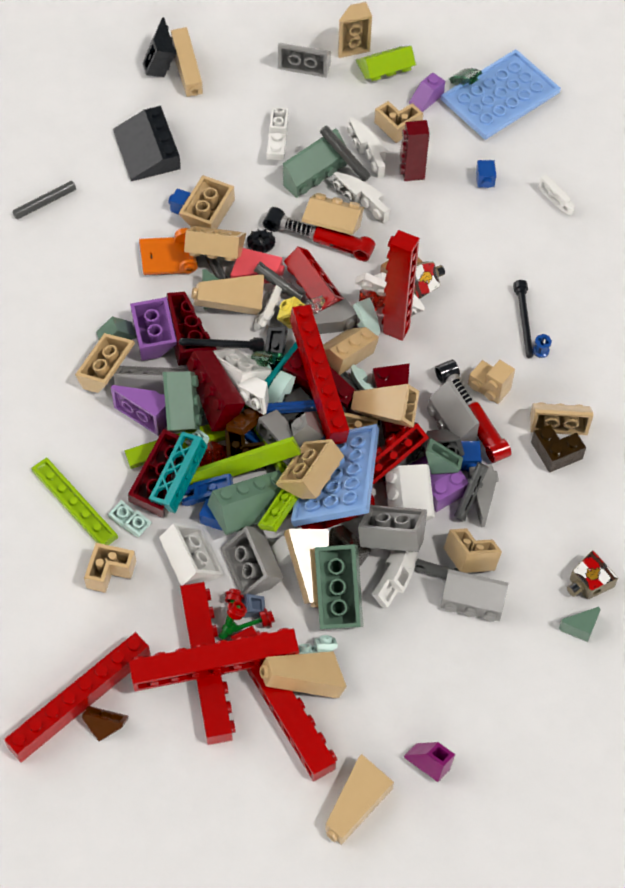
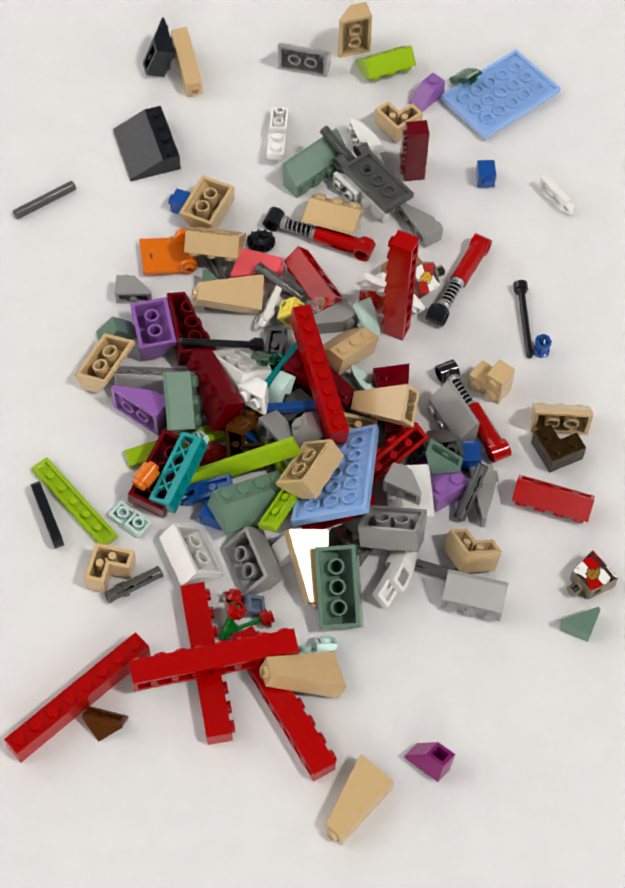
(47, 514): none -> black beam
(126, 588): none -> dark grey pin
(130, 290): none -> light grey slope
(145, 475): none -> orange brick
(379, 183): none -> dark grey hinge
(402, 483): none -> light grey slope
(420, 224): none -> light grey slope
(477, 249): none -> piece
(553, 498): none -> red brick

